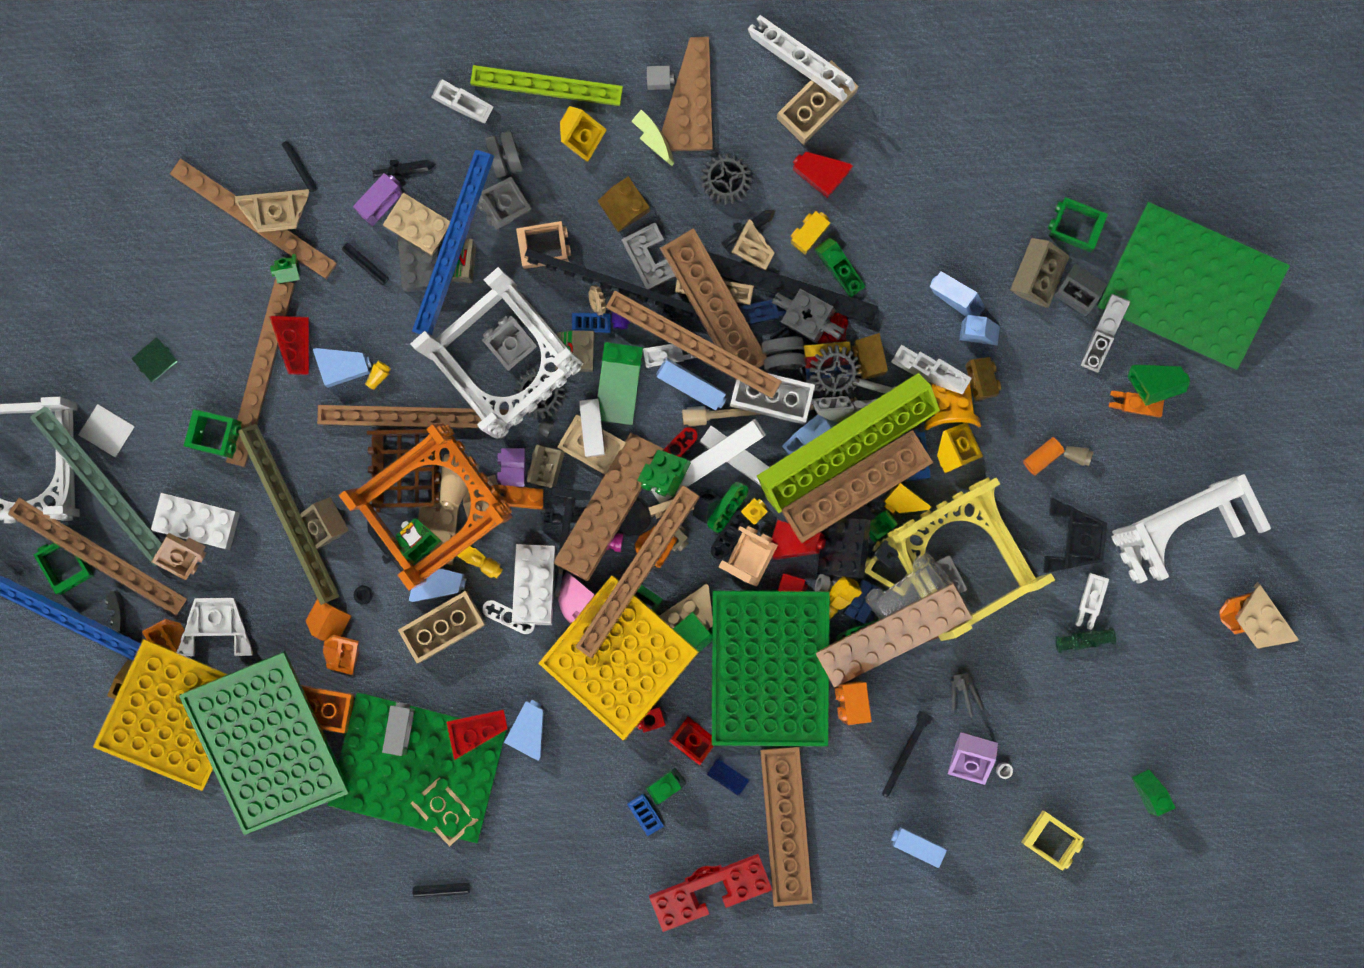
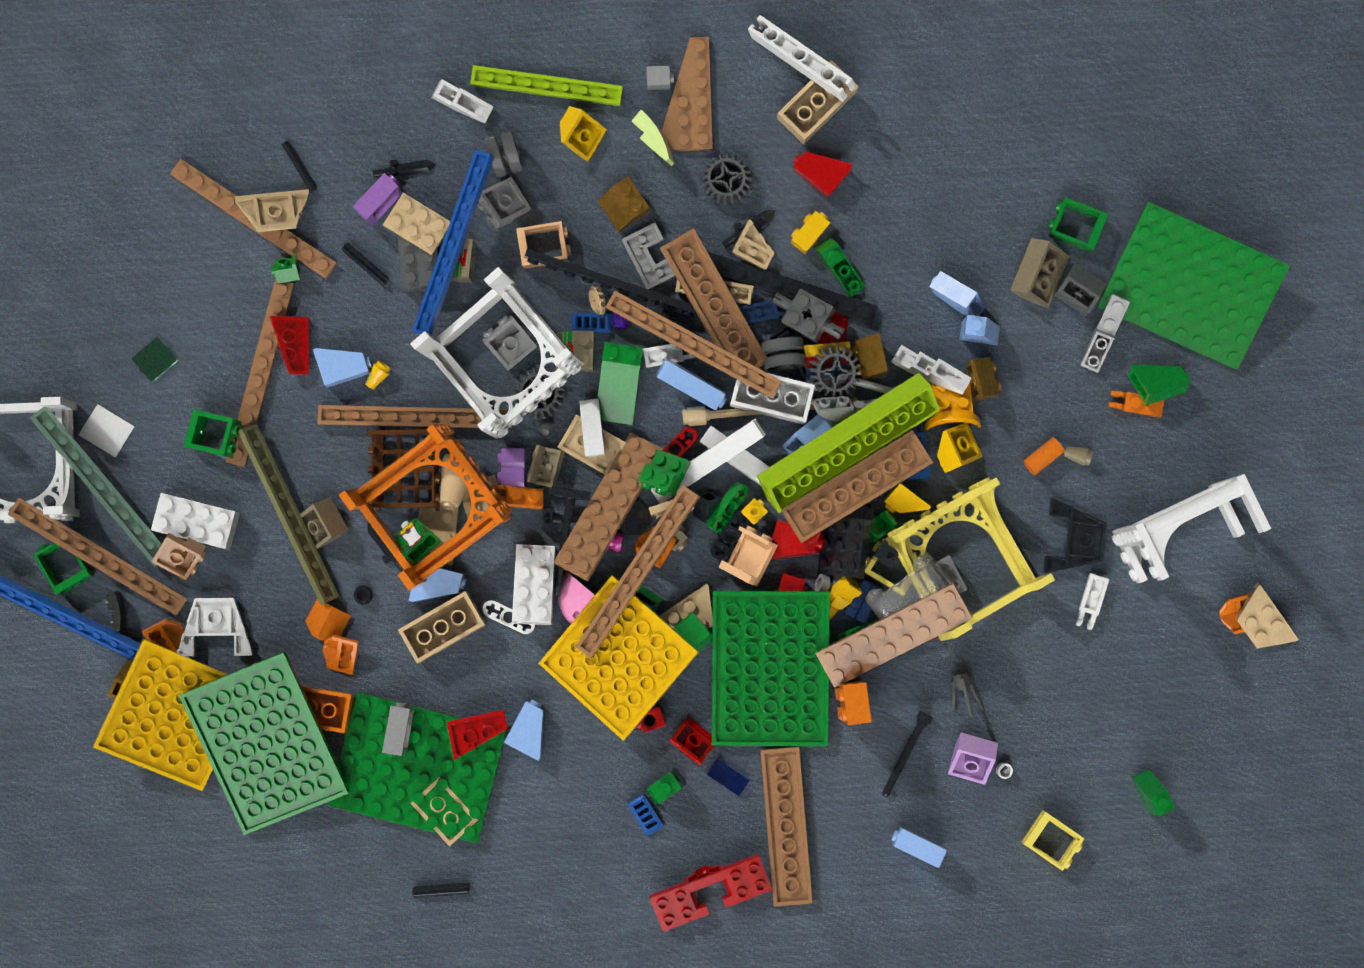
(476, 558): yellow piece -> none
(1088, 639): clear green piece -> none

